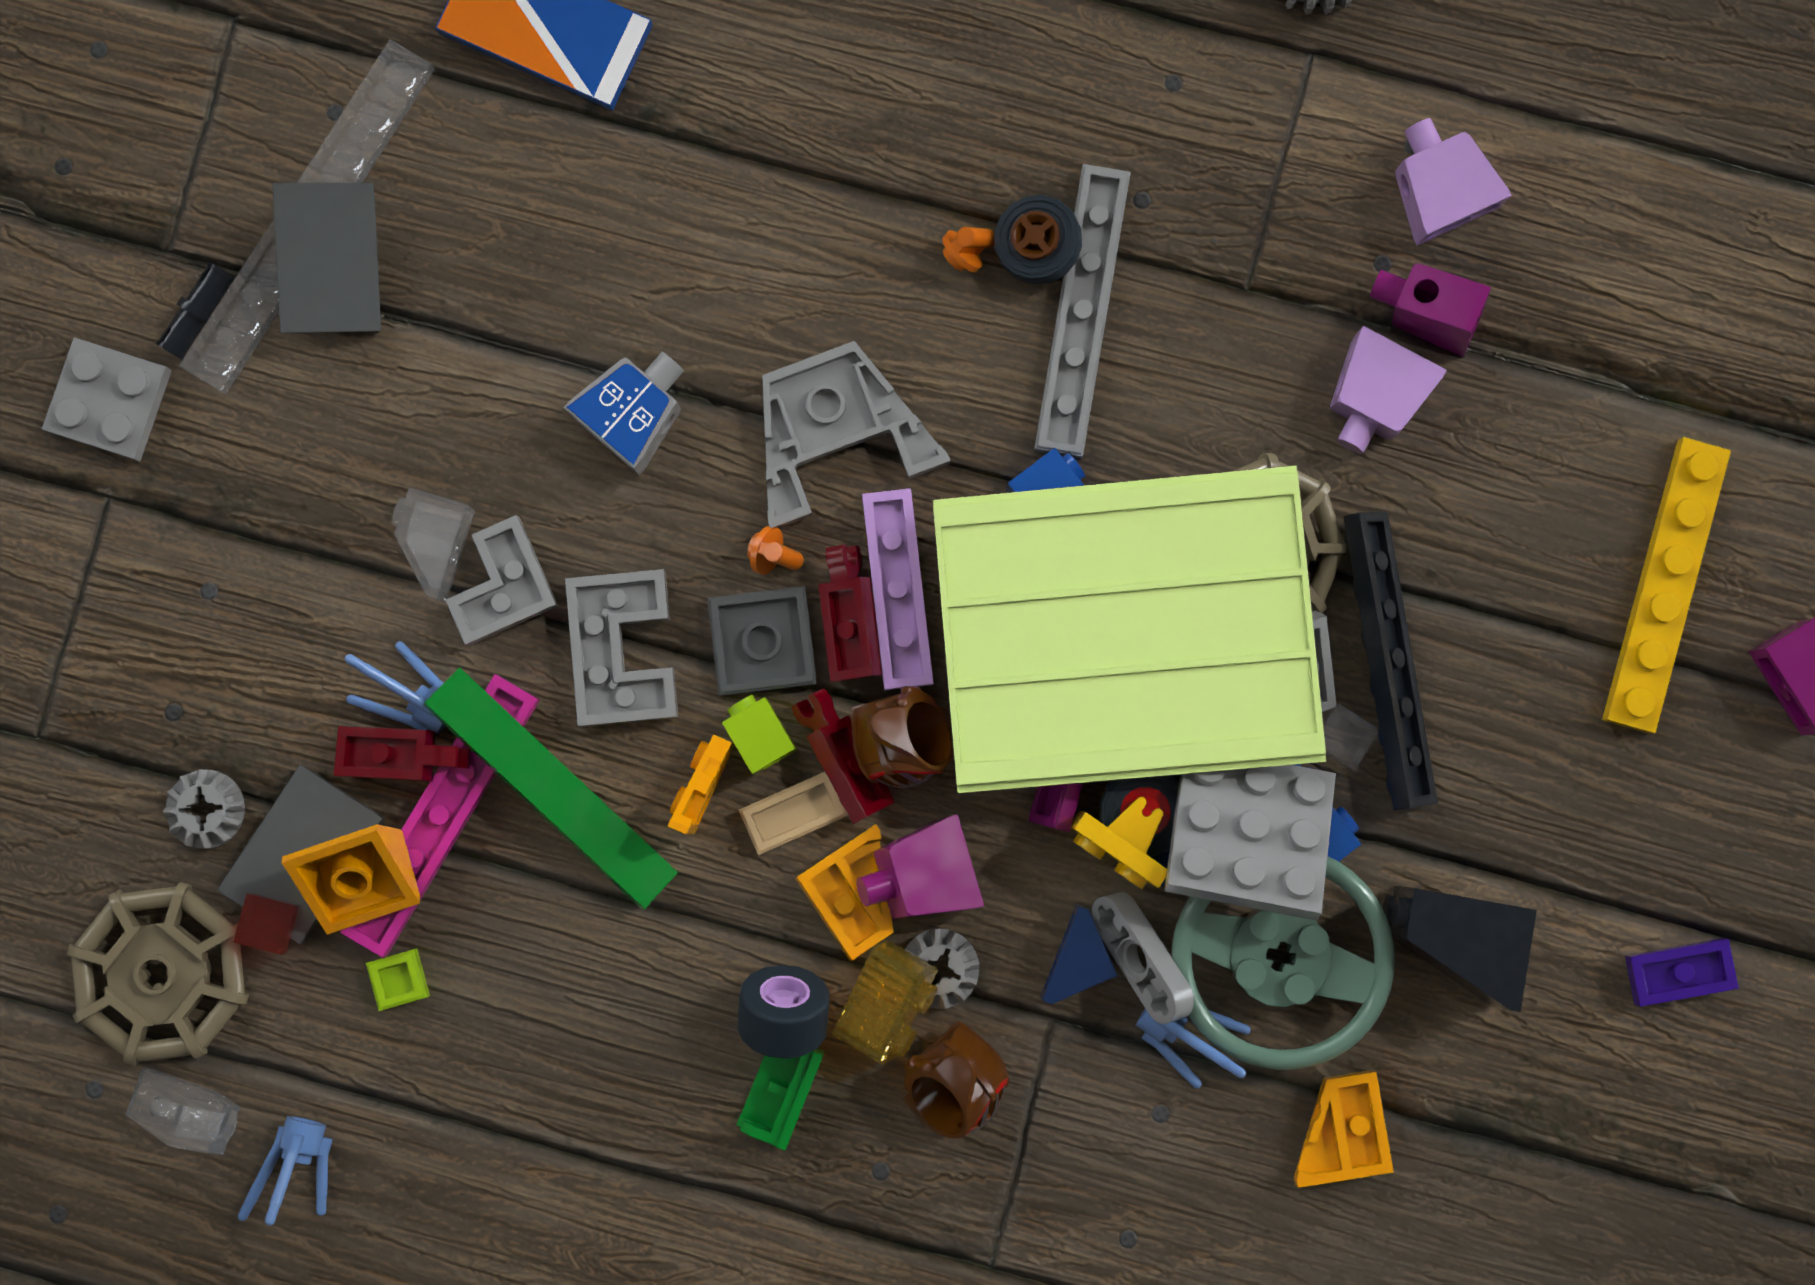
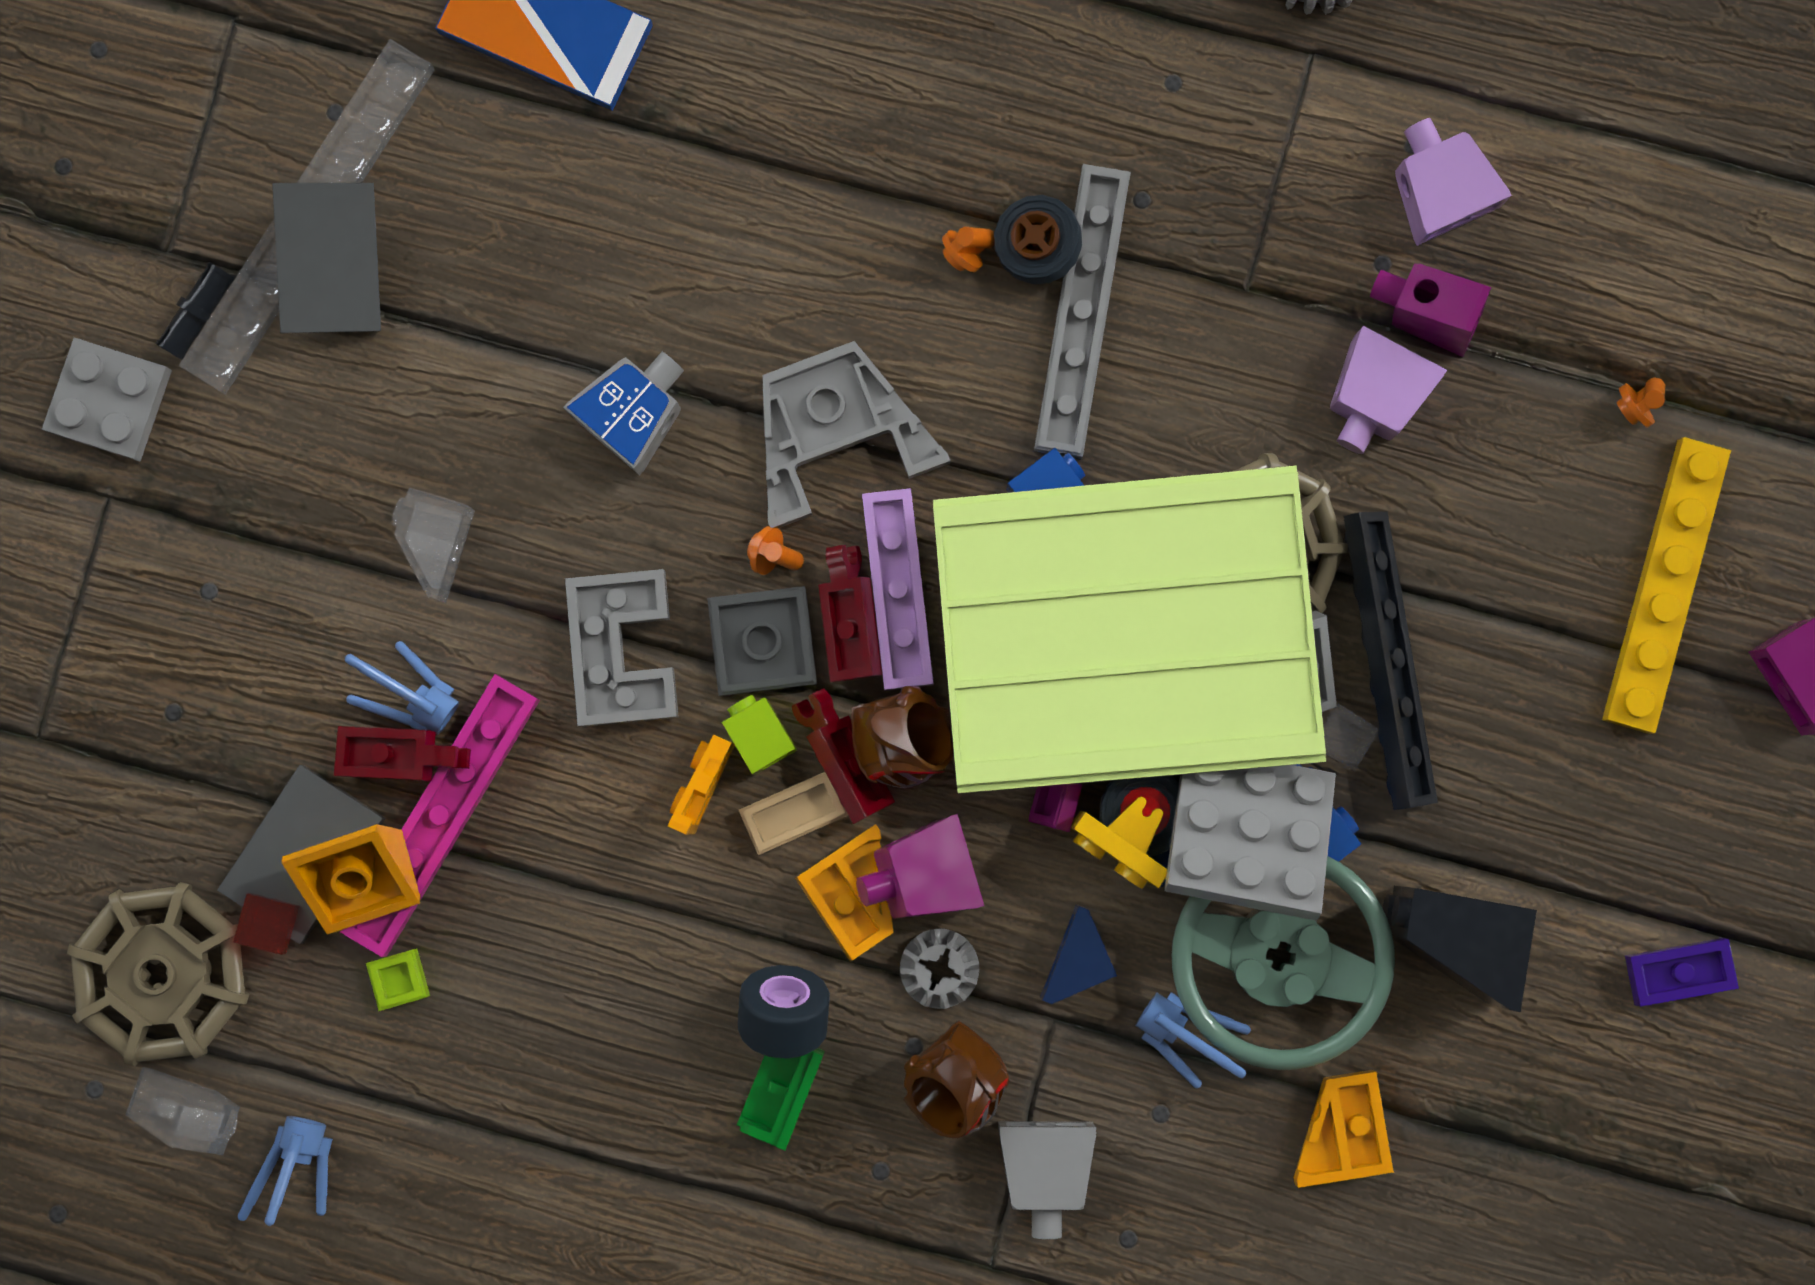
(219, 825): light grey gear -> none
(516, 585): light grey plate -> none
(550, 788): green tile -> none
(886, 1002): clear yellow brick -> none
(1047, 1169): none -> light grey torso
(1122, 930): light grey beam -> none
(1637, 405): none -> orange plate

